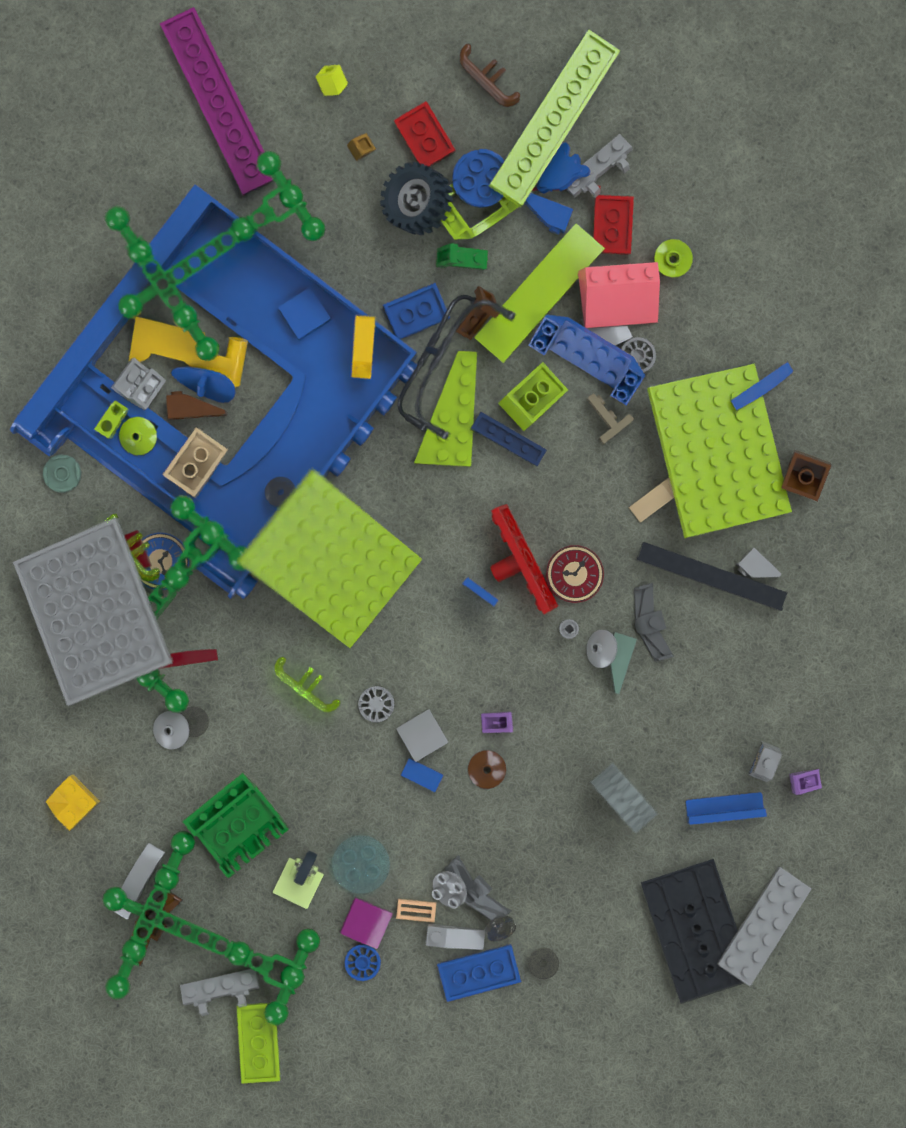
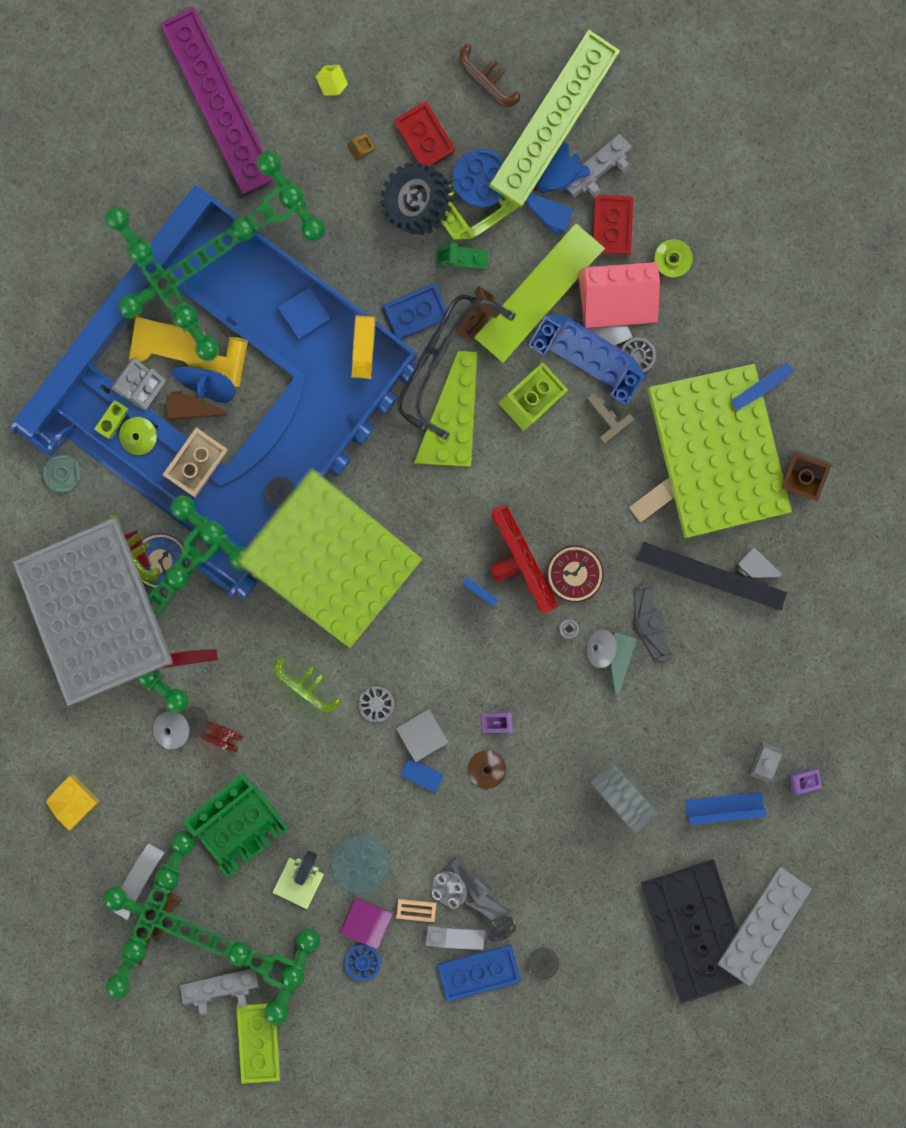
(221, 736): none -> clear red wheel
(508, 439): dark blue plate -> none

